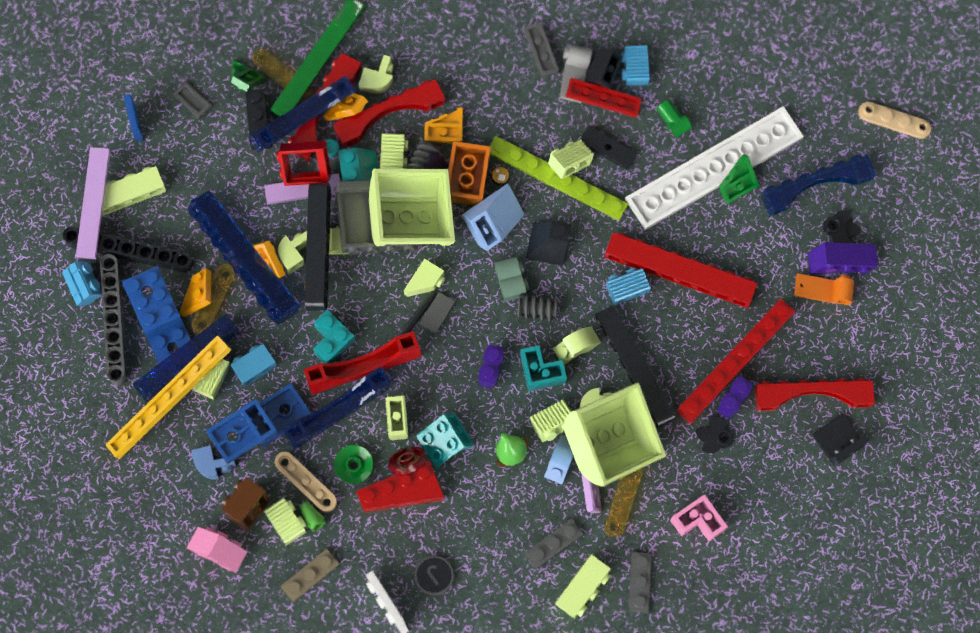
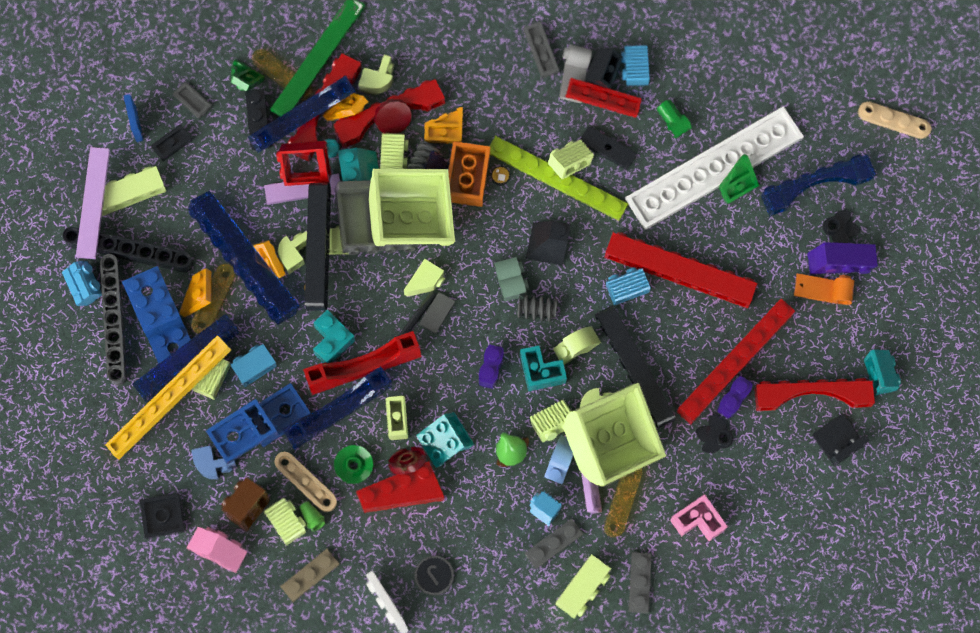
(162, 516): none -> black plate
(171, 142): none -> black plate
(392, 116): none -> dark red tile
(493, 217): light blue slope -> none
(544, 507): none -> dark azure brick
(882, 371): none -> teal slope

